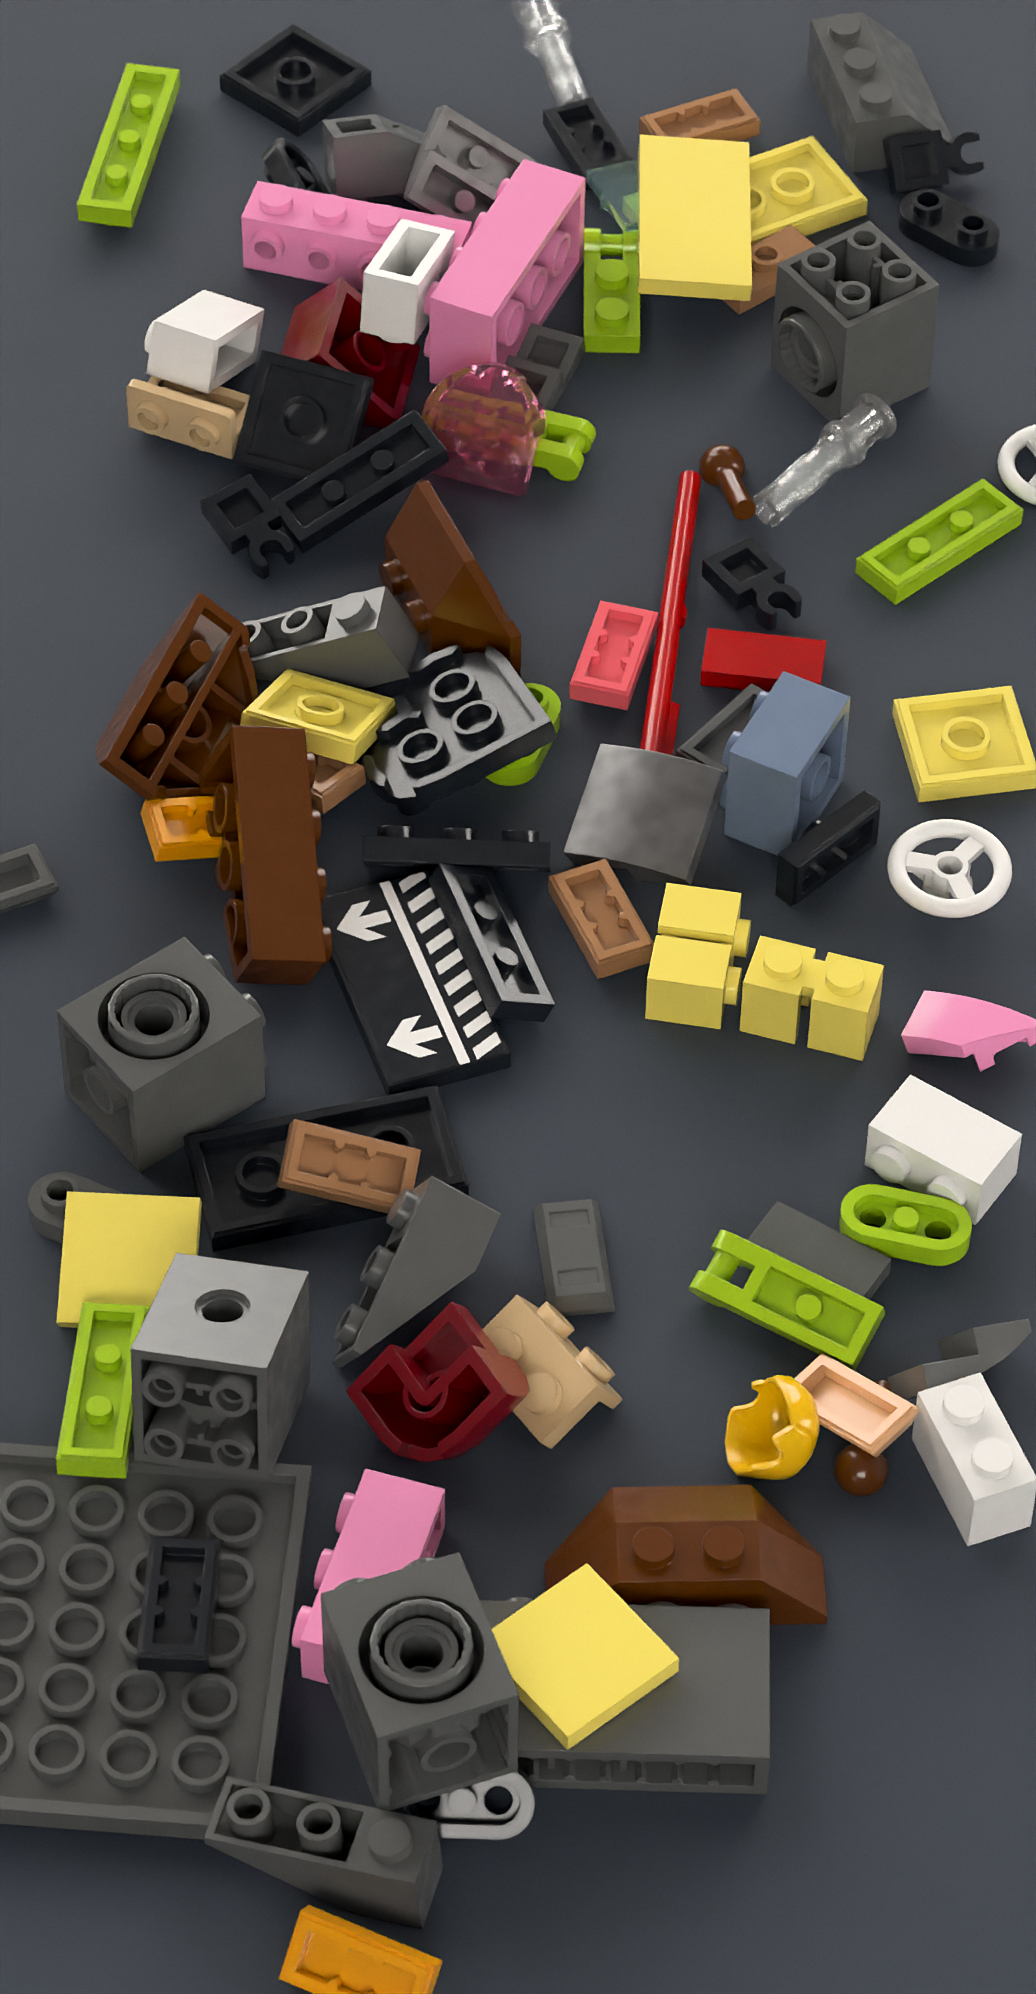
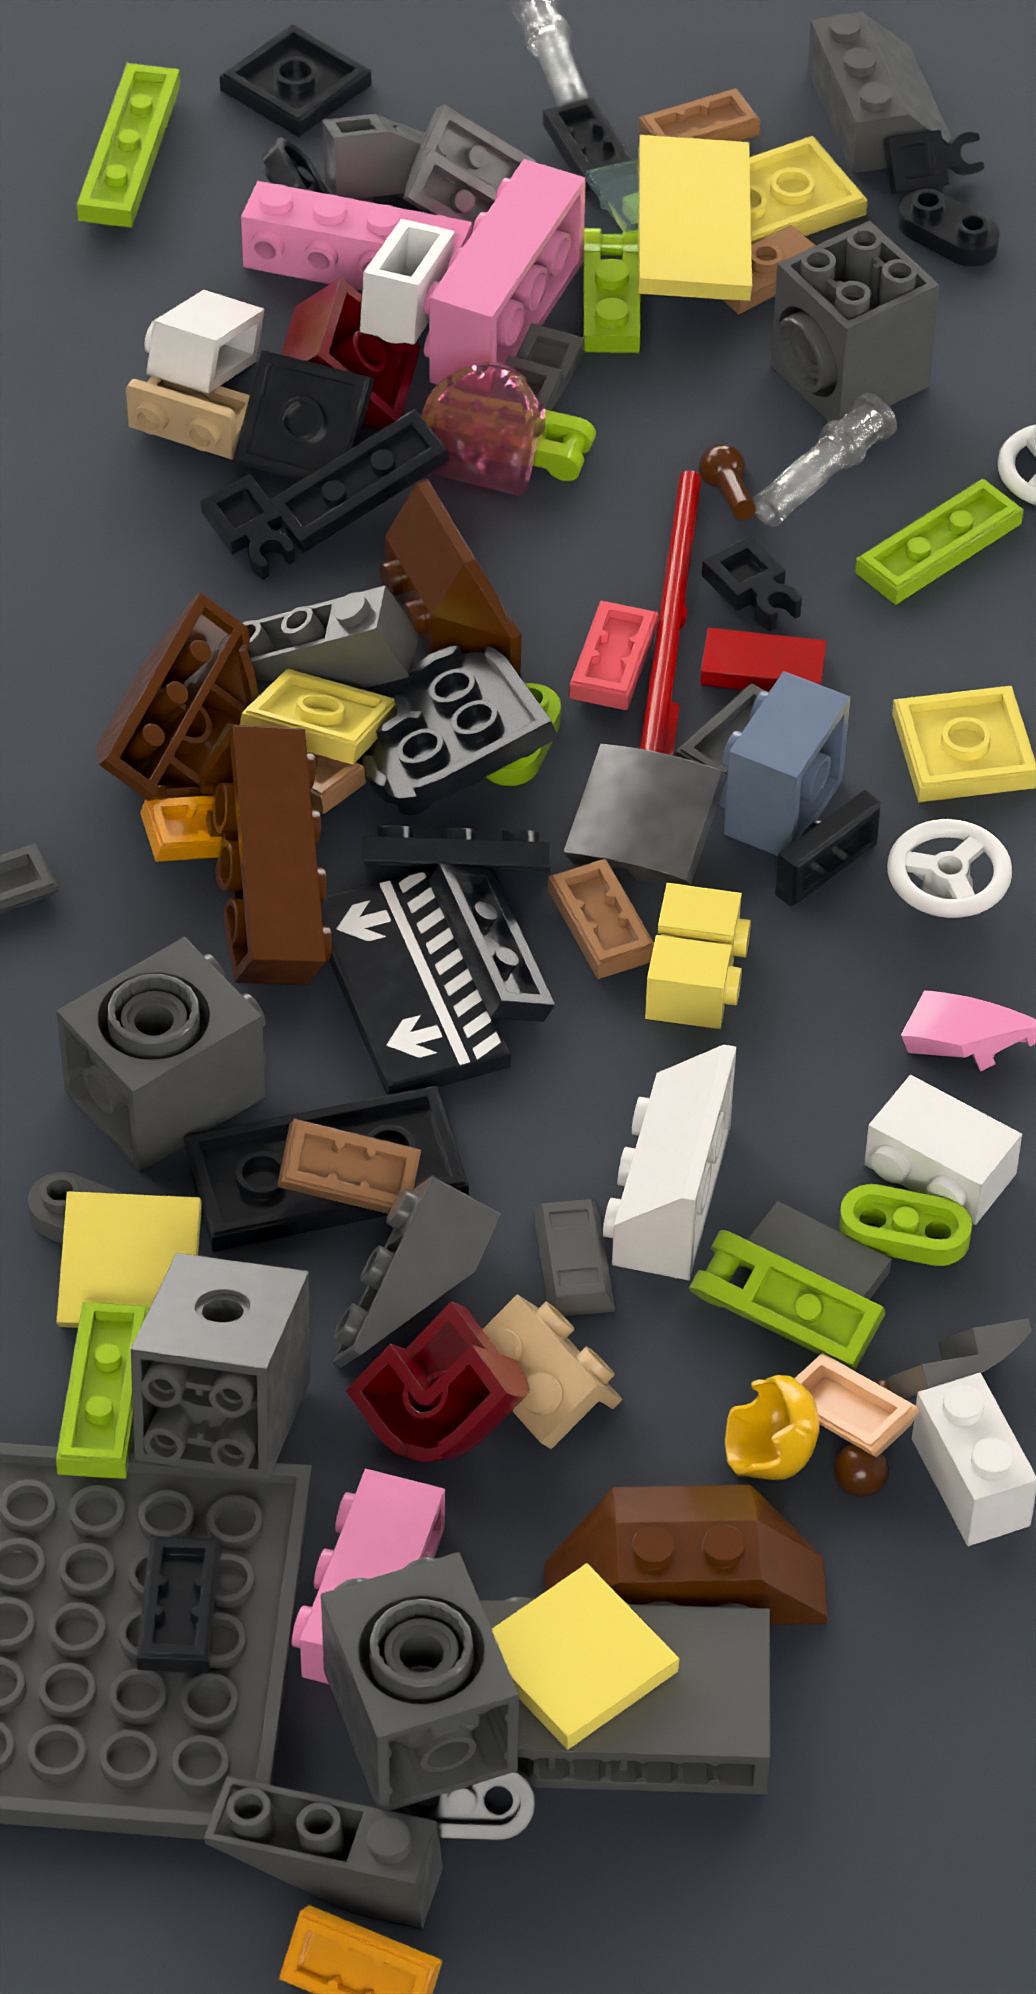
(673, 1166): none -> white slope
(841, 989): light yellow piece -> none

